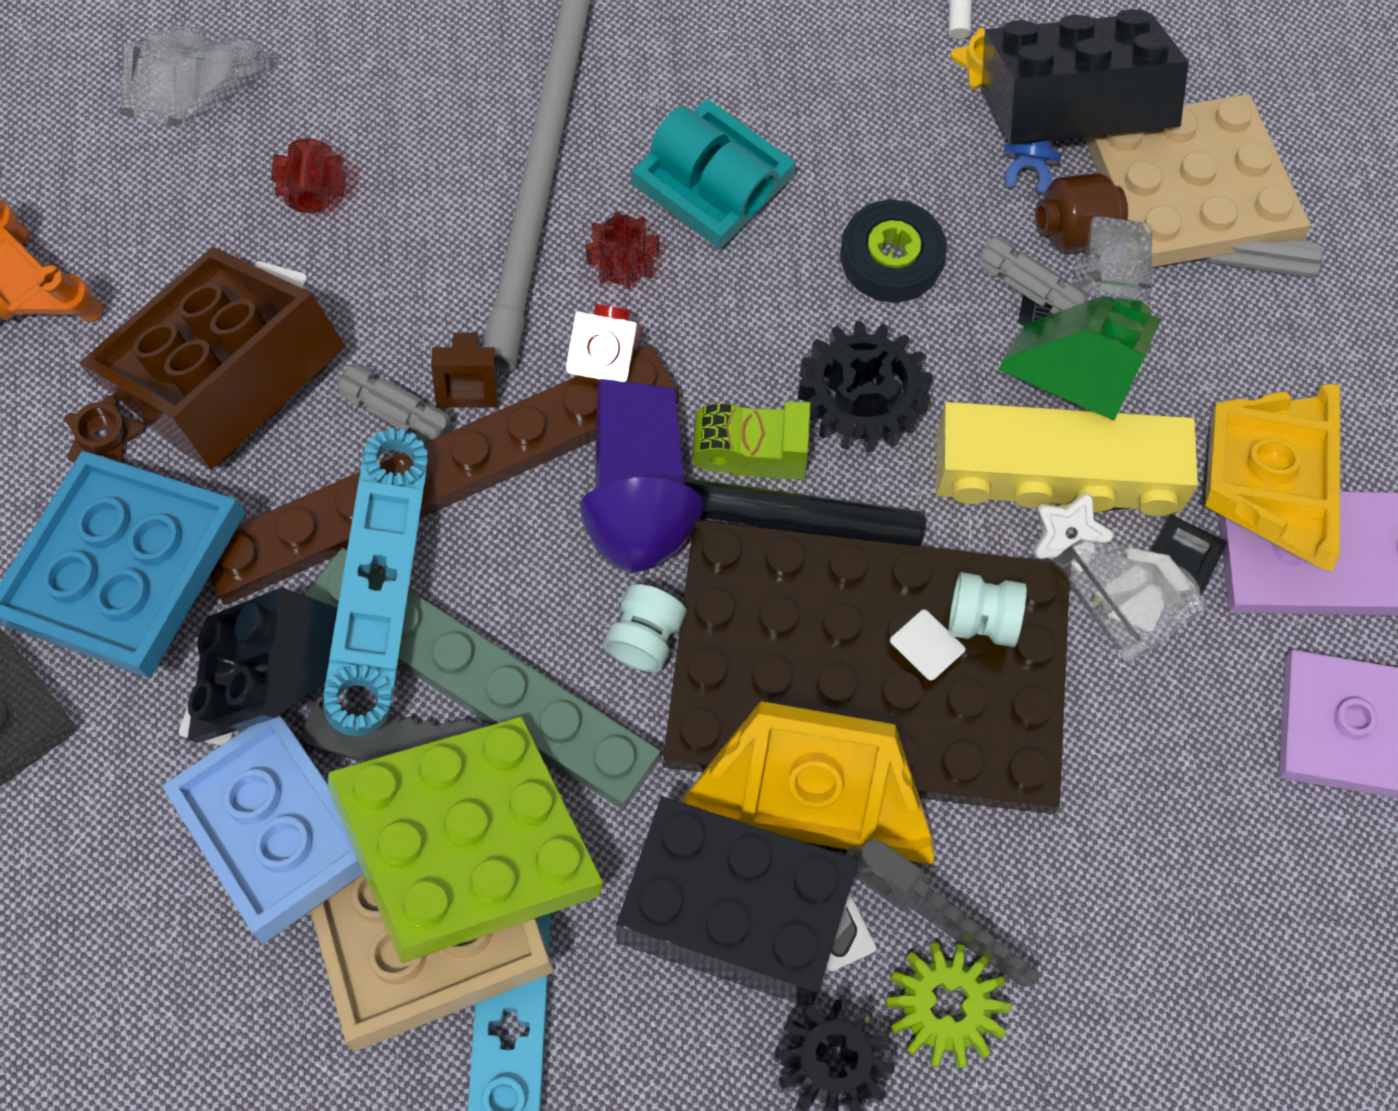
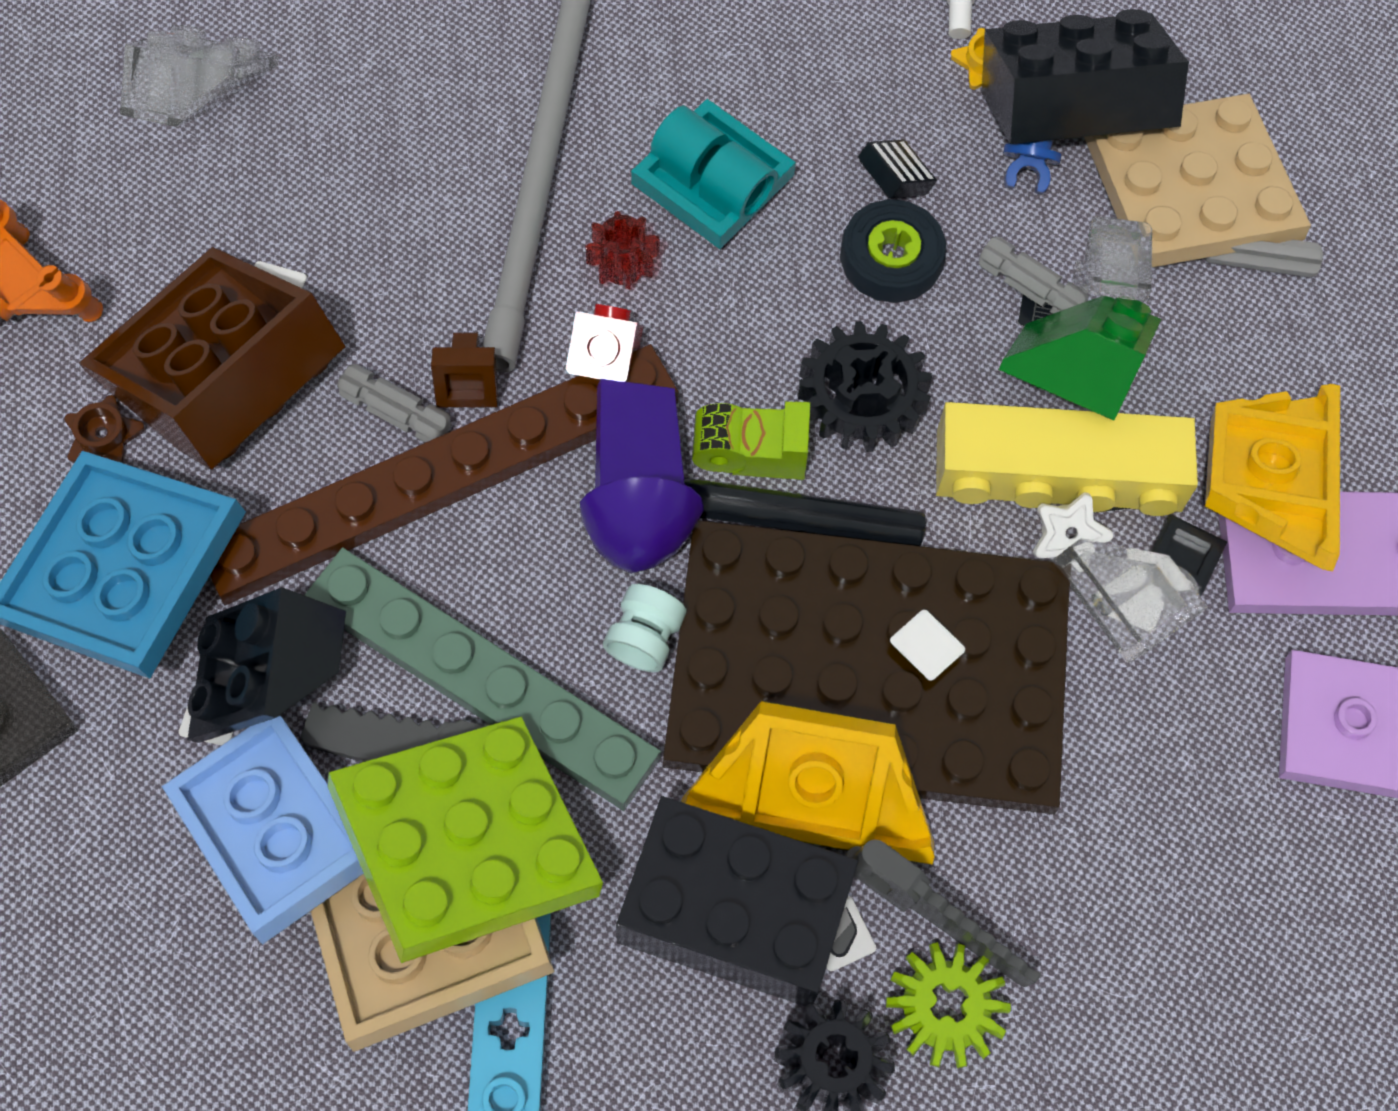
(308, 175): clear red gear -> none
(369, 620): medium azure piece -> none
(896, 168): none -> black tile
(987, 609): light aqua wheel -> none
(1072, 204): reddish brown head -> none

